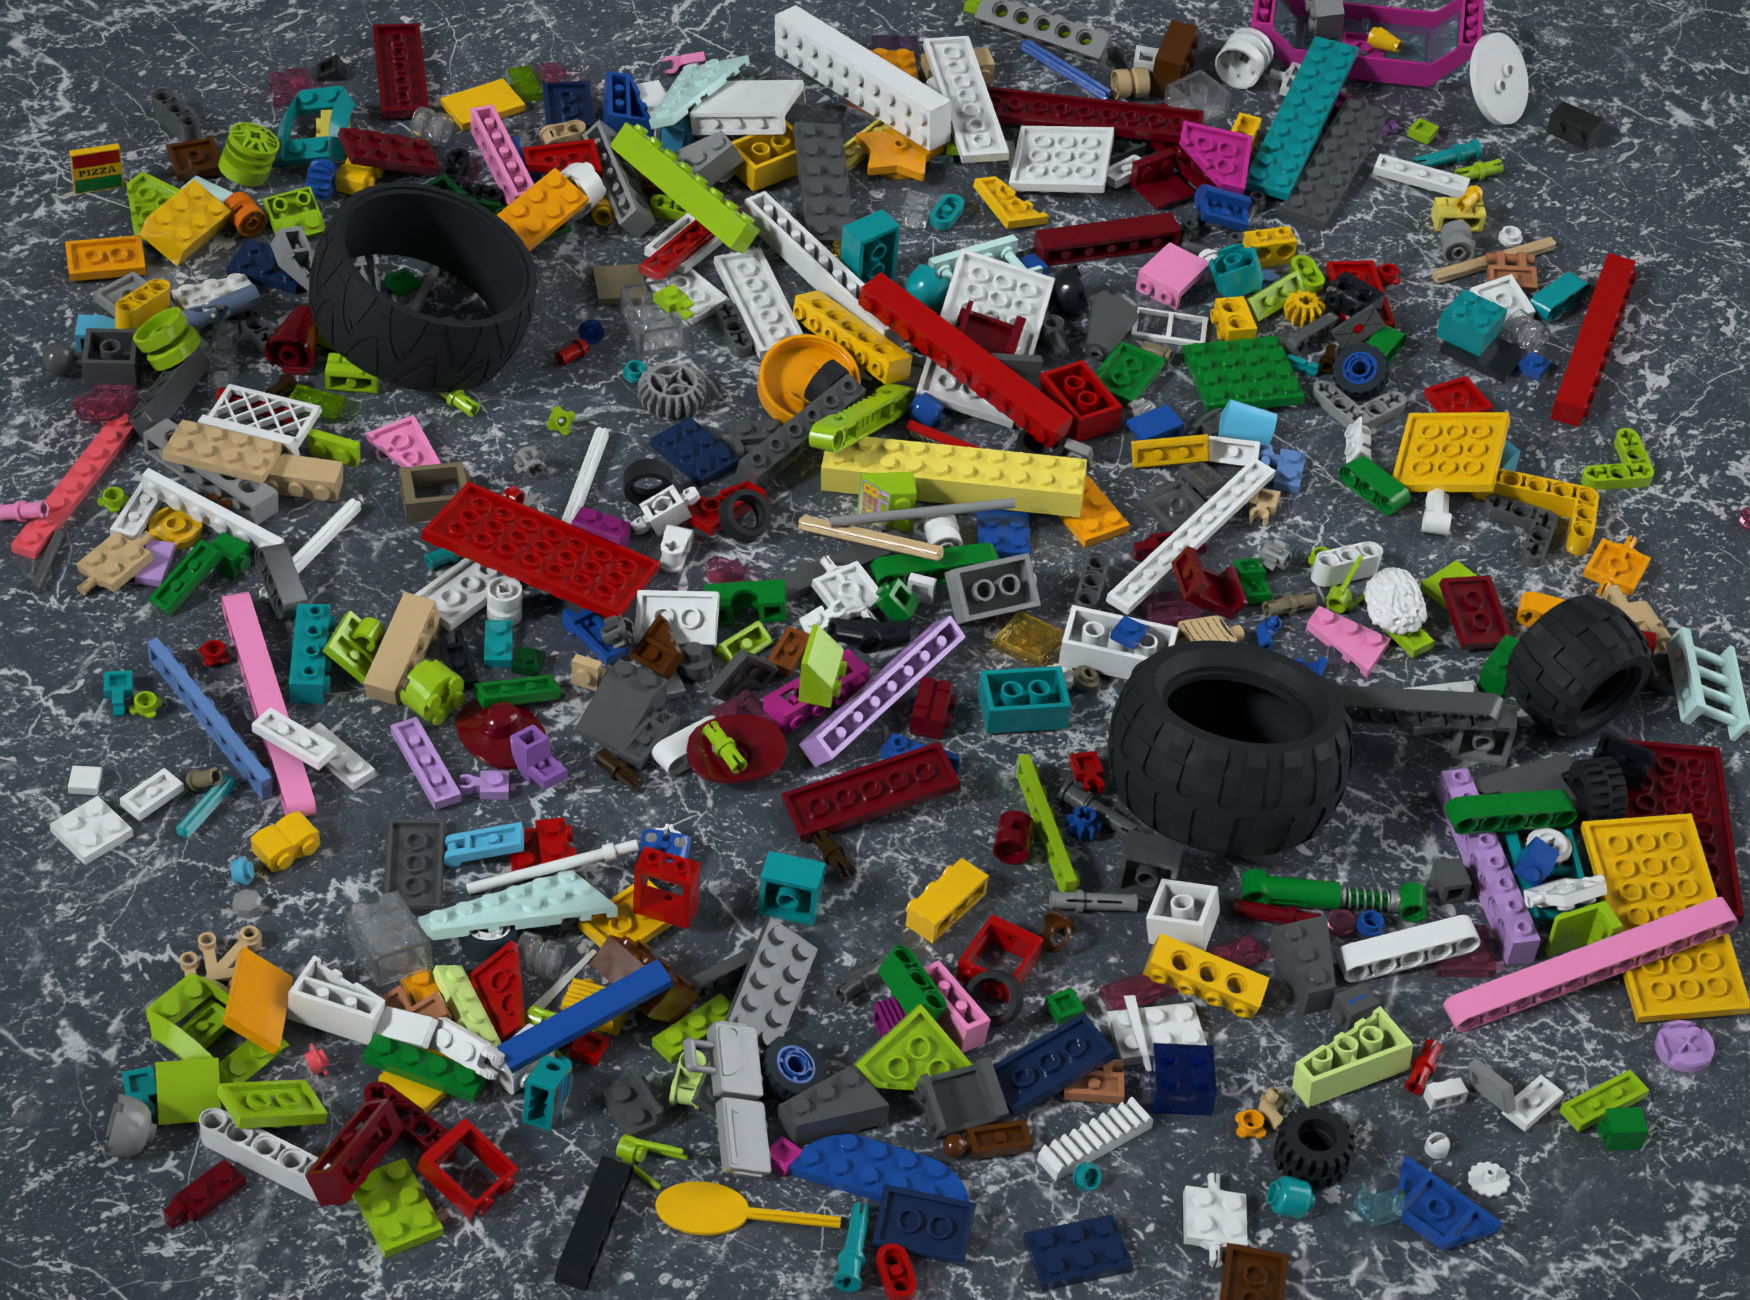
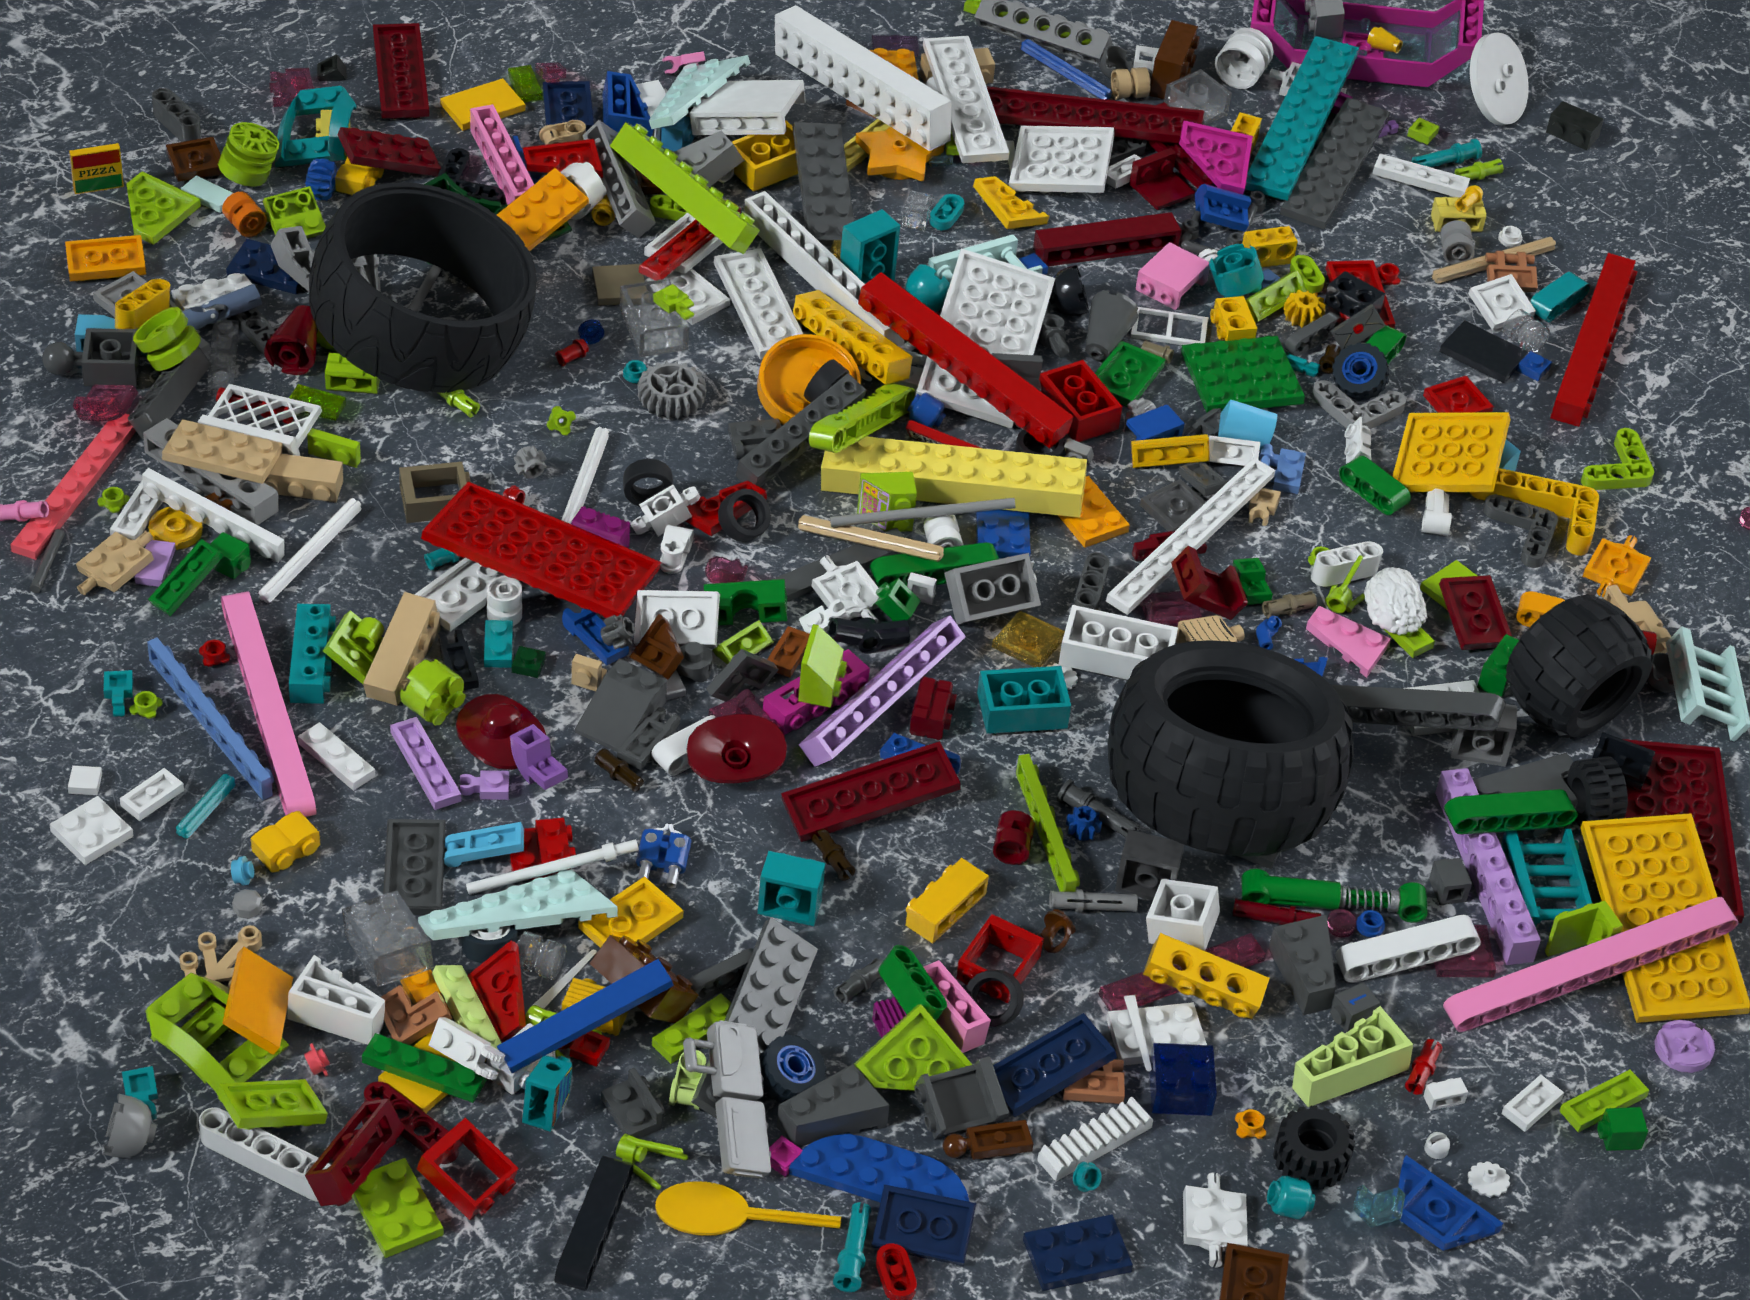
(185, 222): yellow brick -> none
(186, 1089): lime tile -> none
(198, 779): dark tan pin -> none
(204, 1194): dark red hinge -> none
(280, 579): dark grey beam -> none
(286, 384): dark brown pin -> none
(294, 738): white plate -> none
(402, 282): green plate -> none
(404, 443): bright pink wing -> none
(407, 1027): white tile -> none
(434, 126): clear wheel -> none
(517, 690): green plate -> none
(663, 904): red window -> none
(695, 452): dark blue plate -> none
(725, 747): lime pin -> none
(732, 337): dark grey beam -> none
(990, 333): dark red panel -> none
(1064, 1006): green plate -> none
(1085, 678): dark tan plate -> none
(1087, 768): red plate -> none
(1128, 632): blue plate -> none
(1269, 1105): tan arm -> none
(1275, 555): light grey gear -> none
(1471, 322): teal brick -> none
(1492, 1086): light grey tile -> none
(1536, 862): blue brick -> none
(1558, 839): white gear -> none
(1566, 892): white plate -> none

